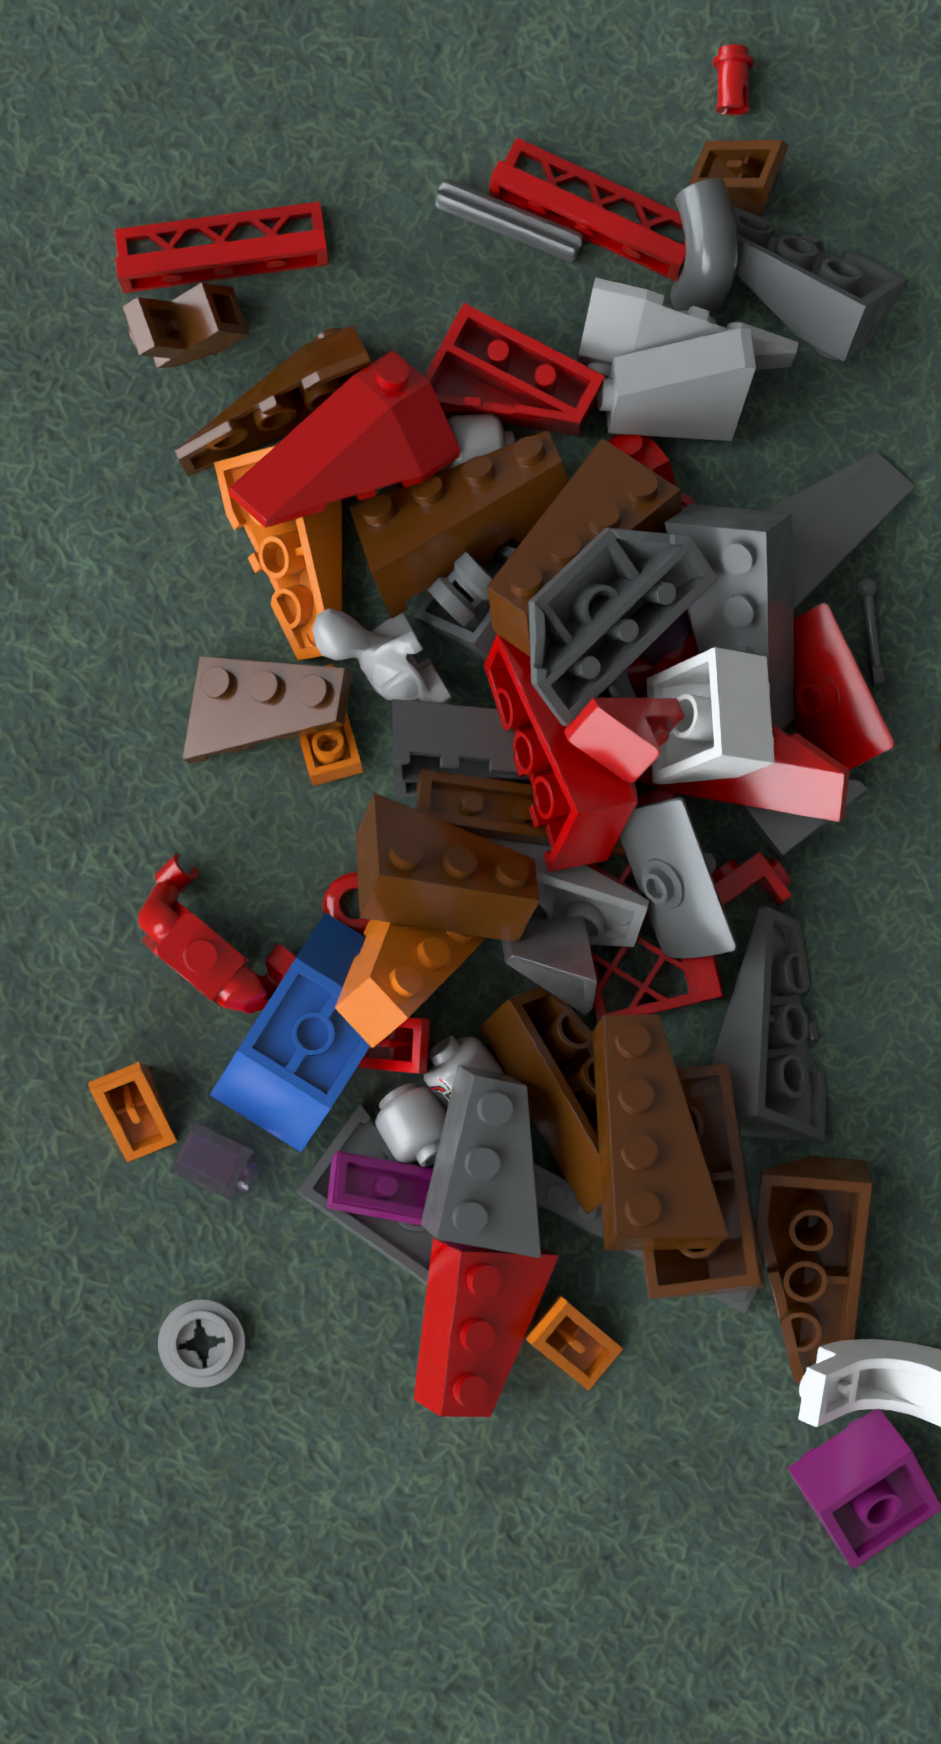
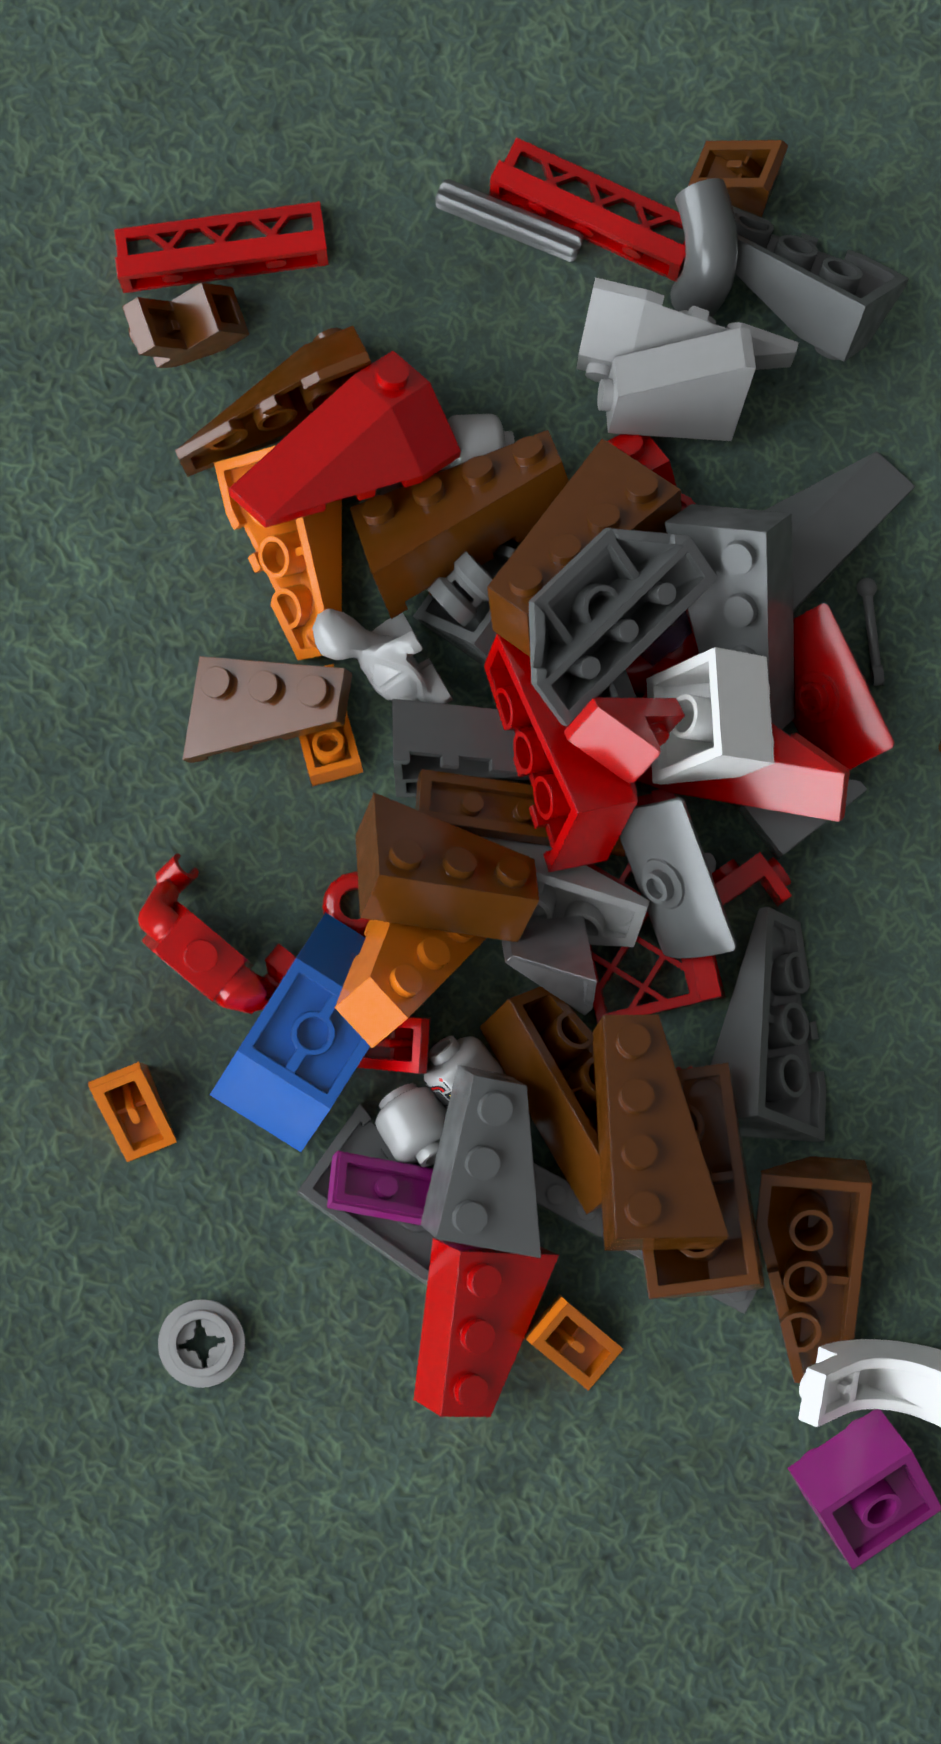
(216, 1162): clear purple brick -> none
(508, 374): red wedge -> none
(733, 79): red pin -> none

